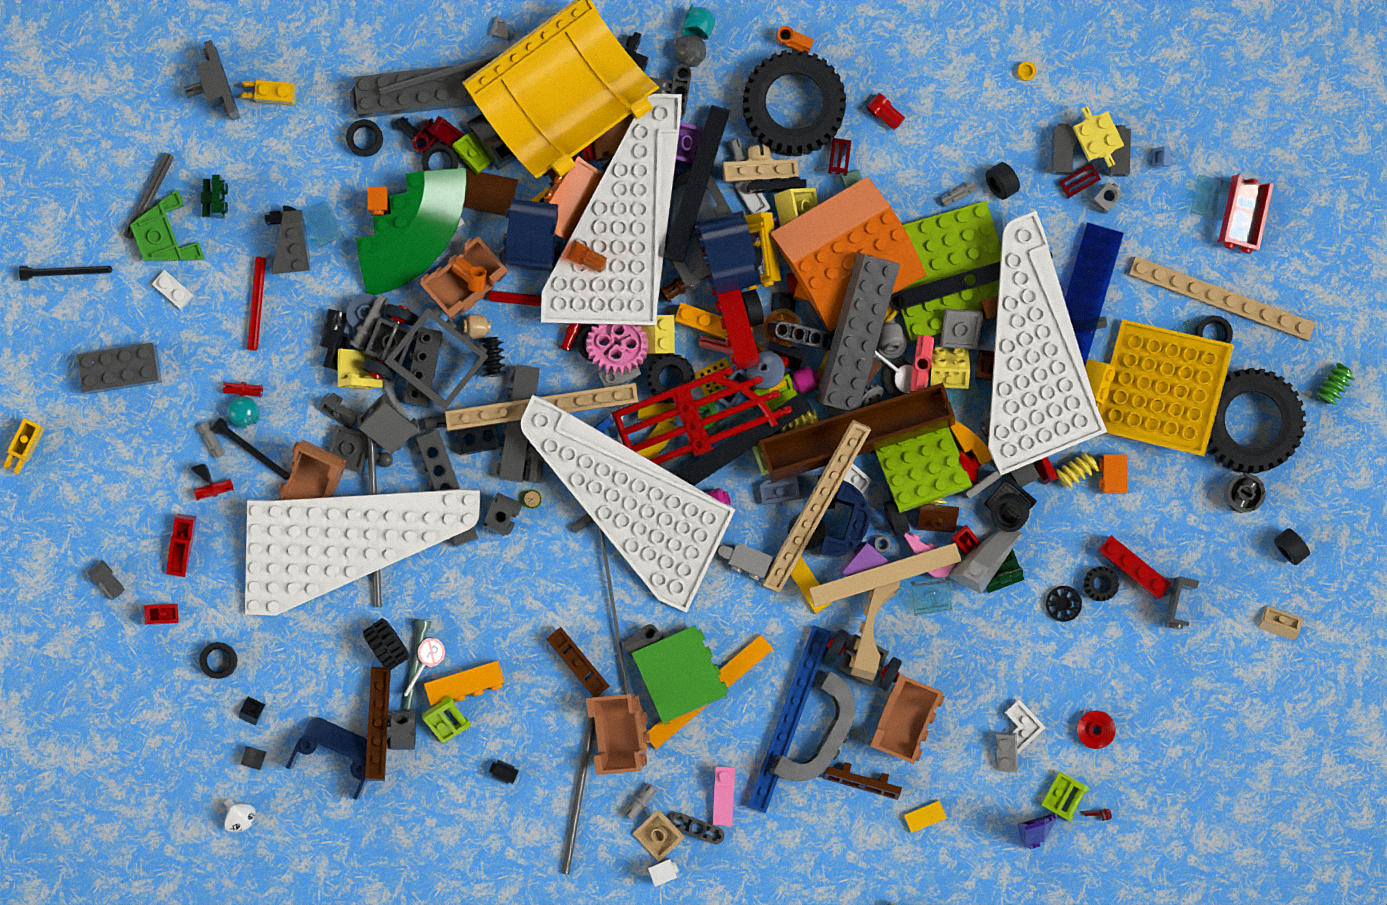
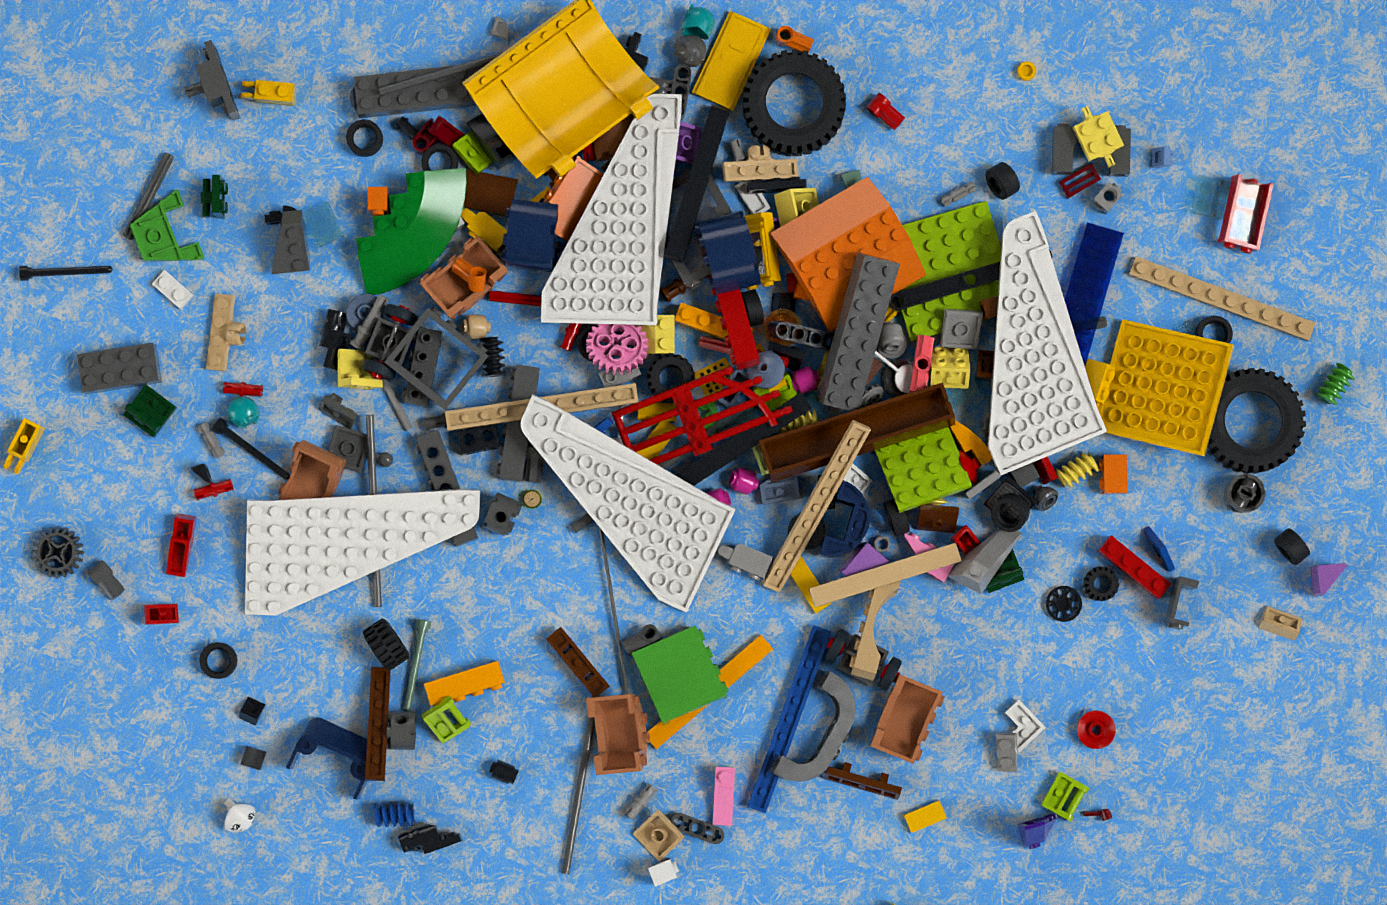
(67, 566): none -> dark grey gear
(149, 411): none -> dark green plate
(223, 332): none -> tan plate
(256, 303): red axle -> none
(386, 425): dark grey panel -> none
(394, 814): none -> blue piece
(426, 837): none -> black plate
(430, 653): piece -> none
(484, 227): none -> yellow hinge
(583, 255): clear orange piece -> none
(731, 61): none -> yellow piece
(743, 481): none -> dark pink head
(838, 170): dark red tile -> none
(931, 595): clear light blue plate -> none
(1045, 497): none -> dark grey brick
(1160, 548): none -> blue tile
(1324, 576): none -> medium lavender slope

